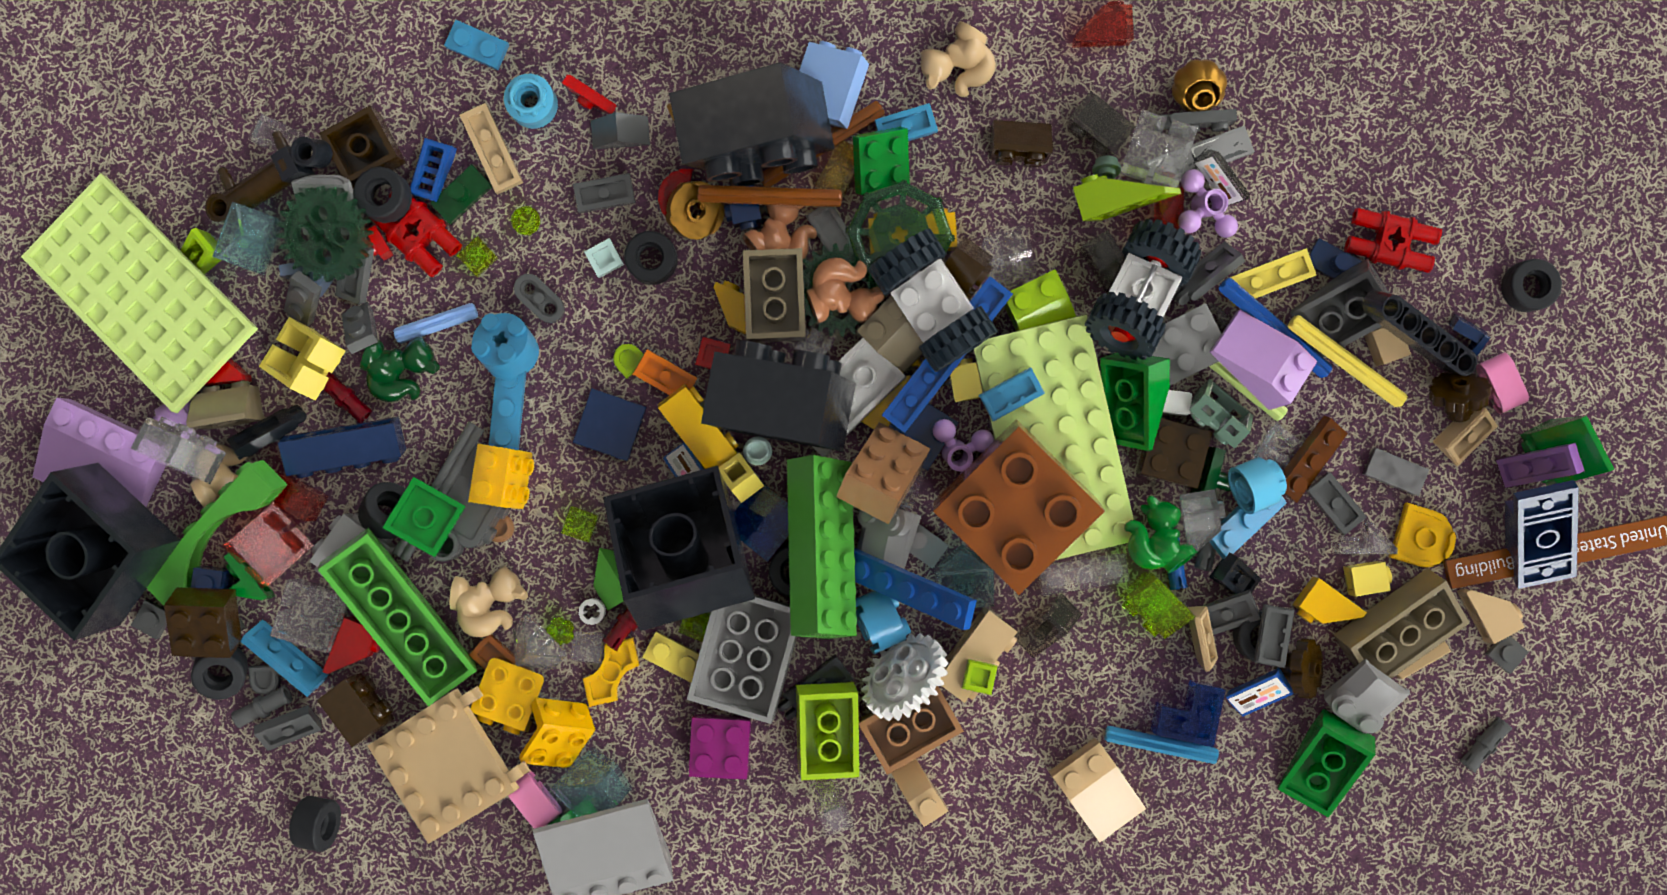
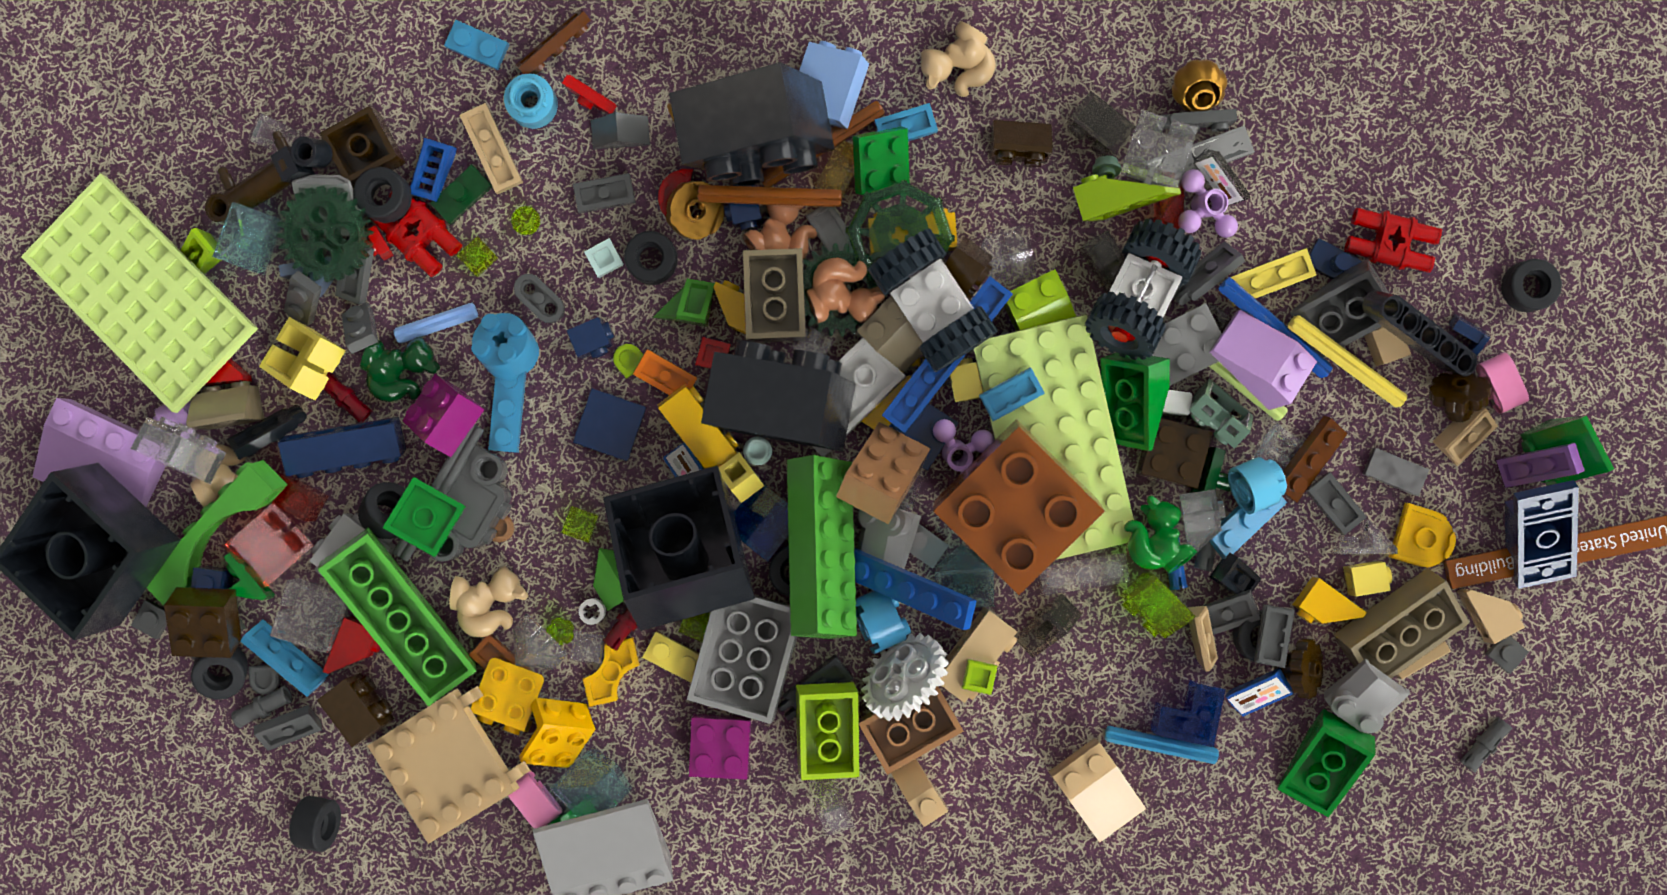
(442, 415): none -> magenta brick
(501, 477): yellow bracket -> none
(554, 43): none -> reddish brown plate
(591, 338): none -> dark blue brick
(690, 304): none -> bright green slope
(1108, 27): clear red slope -> none

